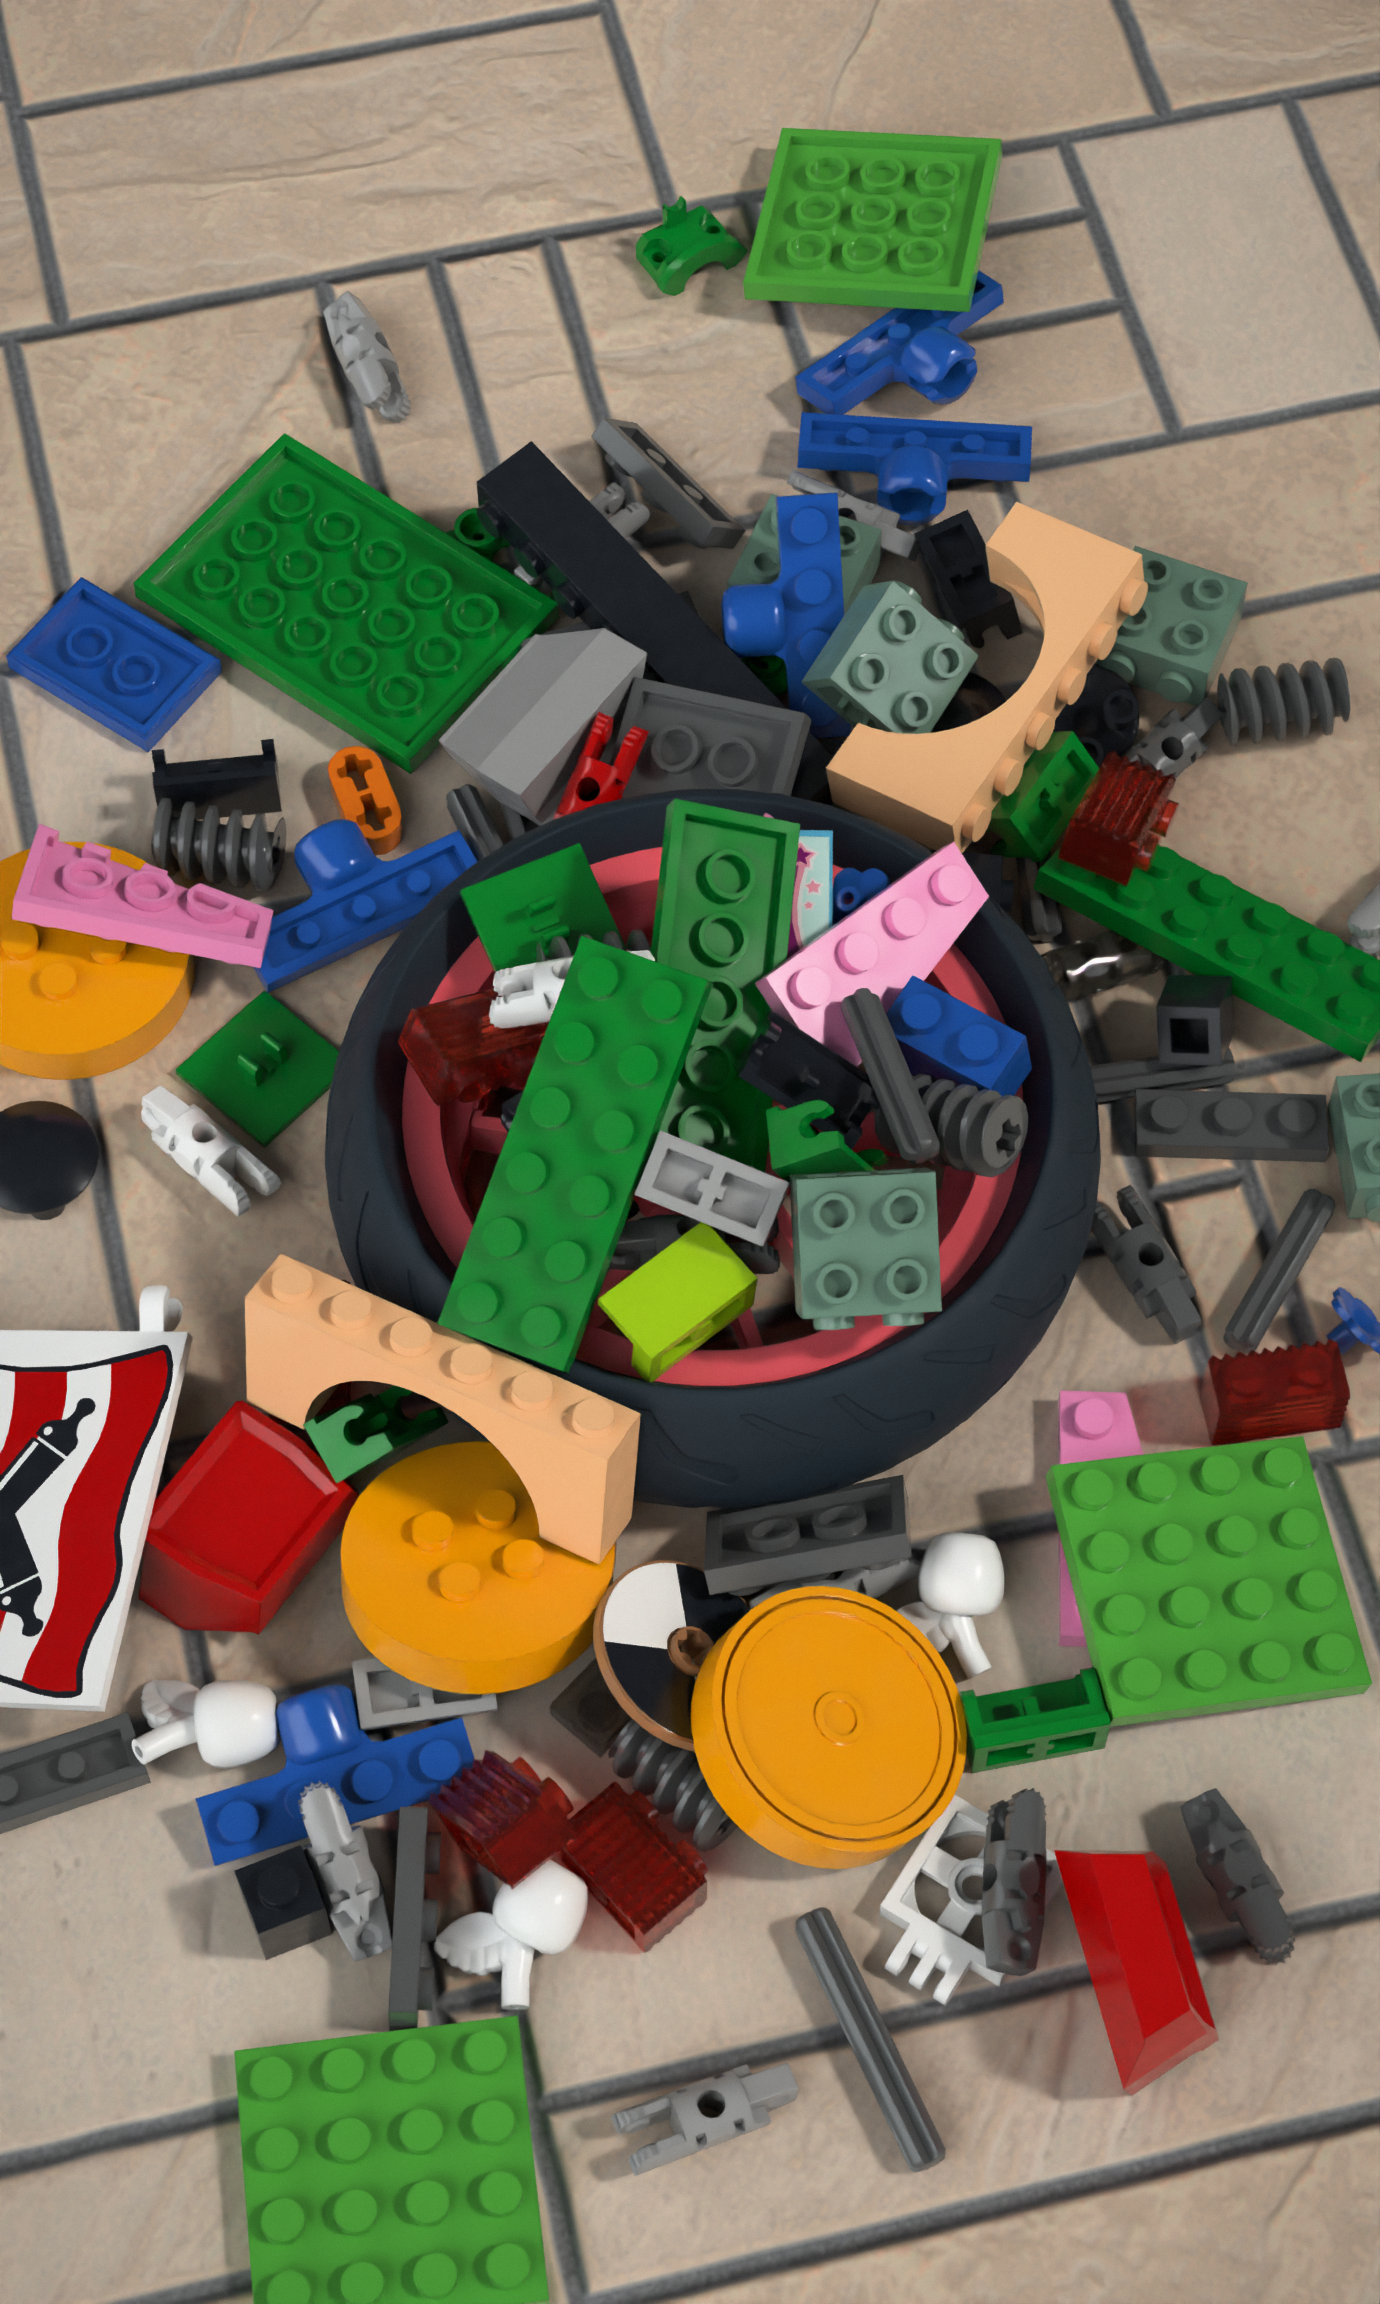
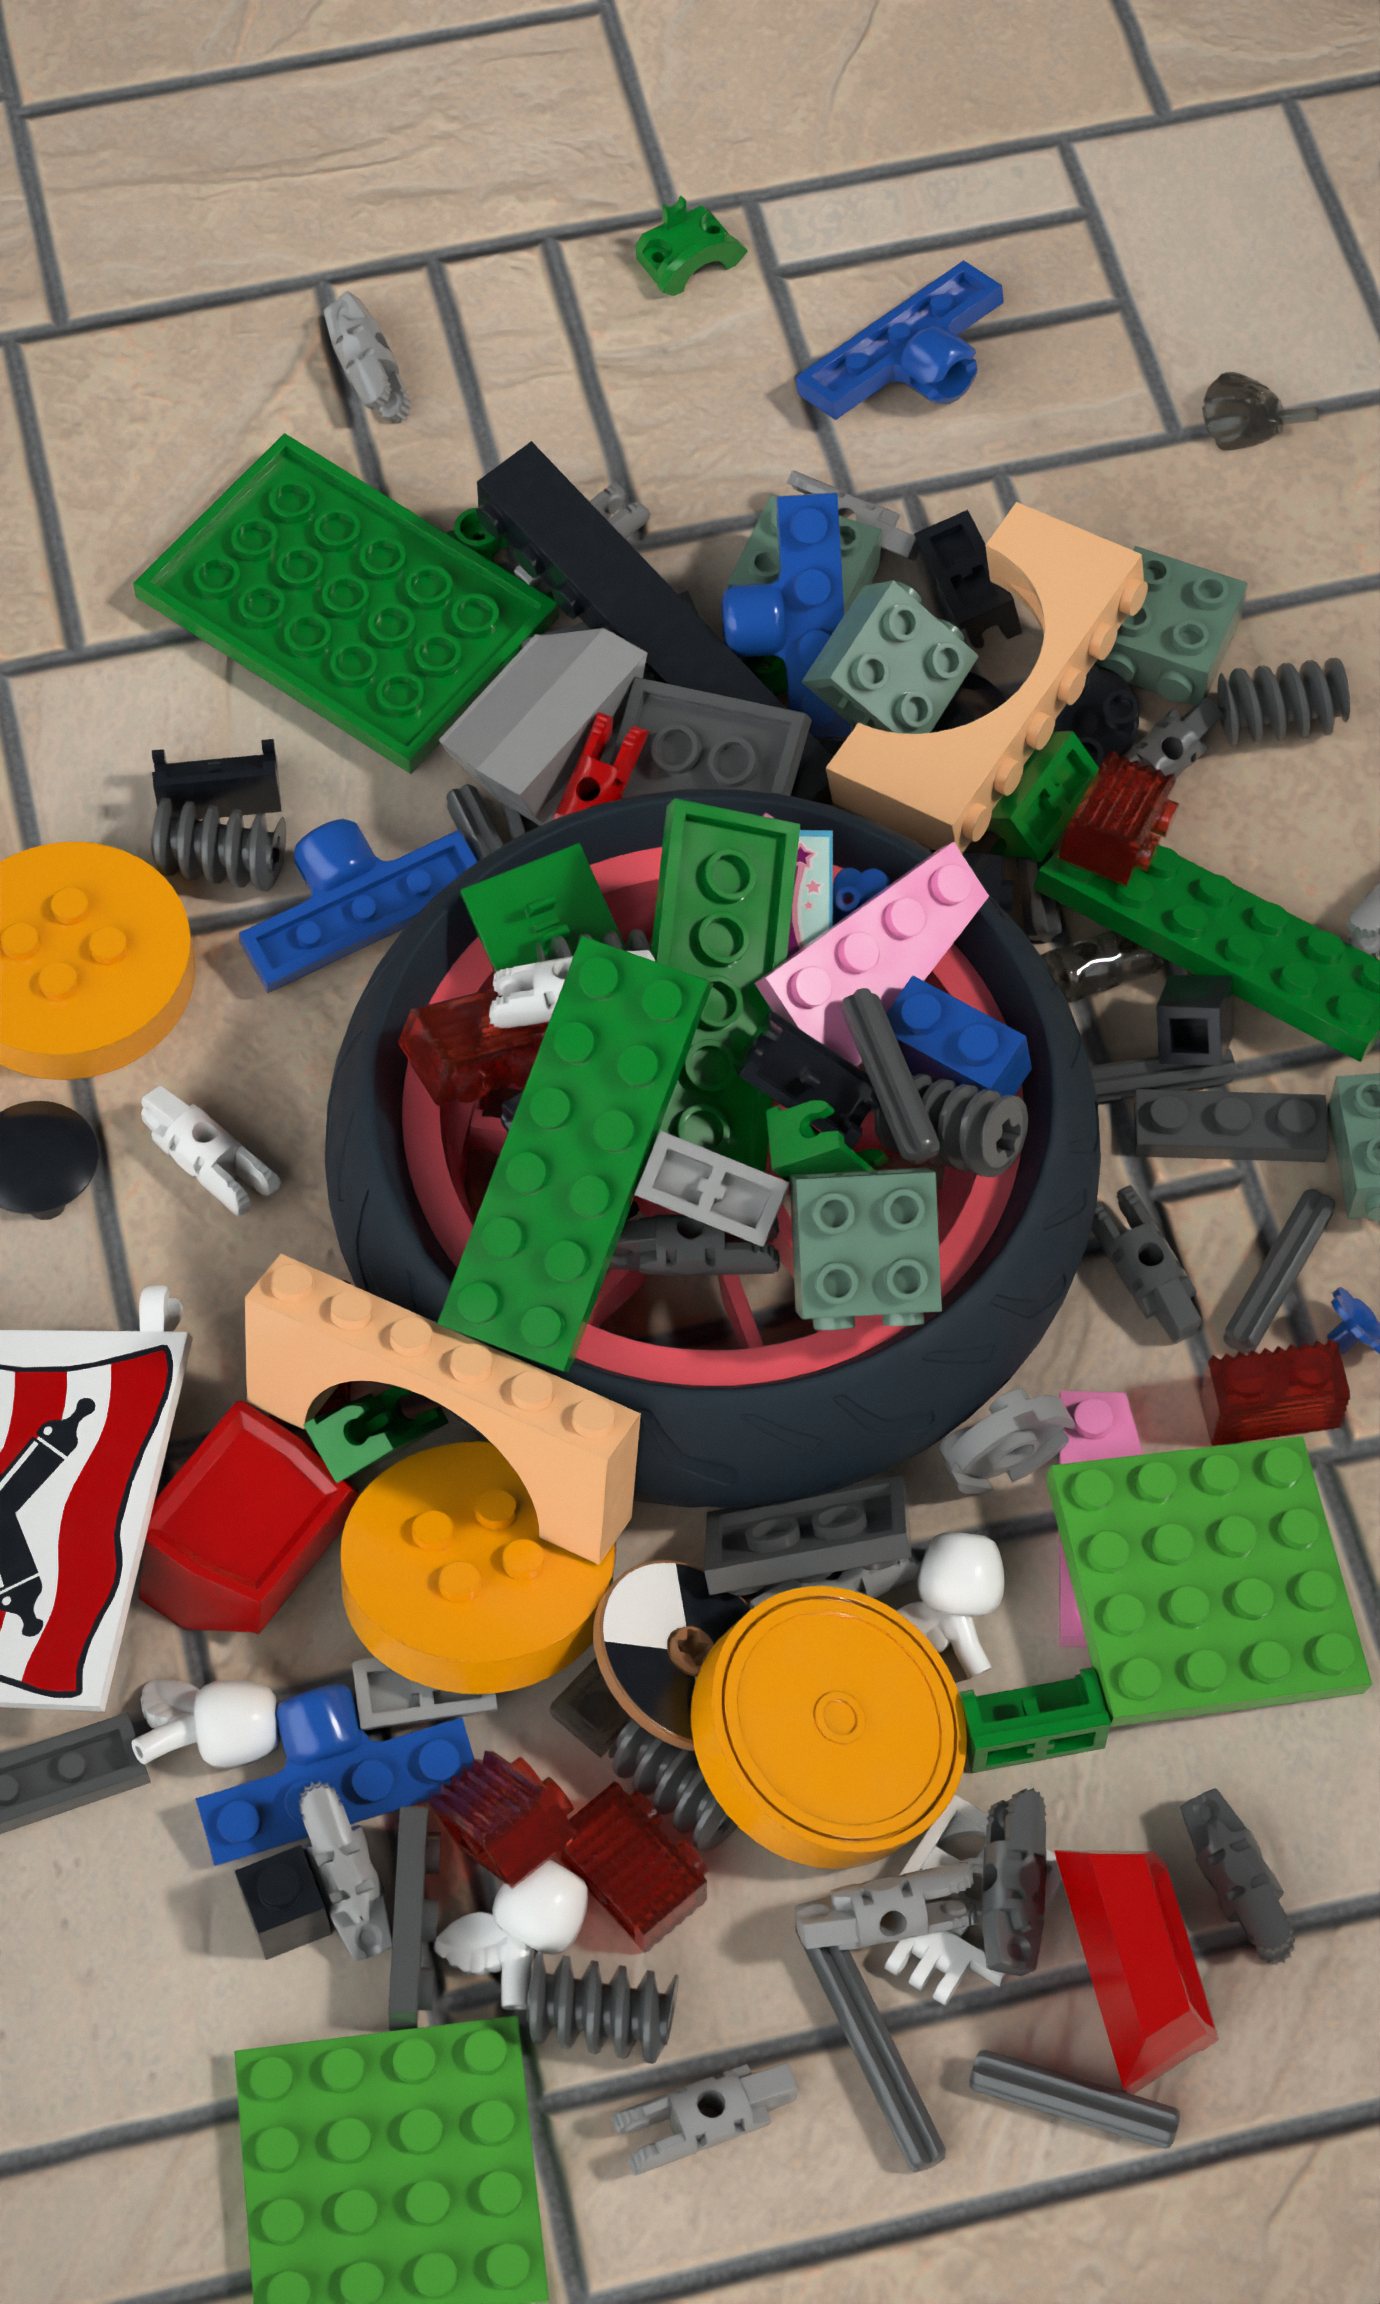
(114, 664): blue tile -> none
(144, 907): bright pink wing -> none
(262, 1068): green piece -> none
(376, 796): orange beam -> none
(600, 2009): none -> dark grey piece
(667, 485): dark grey plate -> none
(680, 1299): lime panel -> none
(874, 219): bright green plate -> none
(888, 1909): none -> light grey hinge
(914, 456): blue plate -> none
(1013, 1439): none -> light grey plate
(1074, 2099): none -> dark grey axle
(1246, 412): none -> clear smoke piece

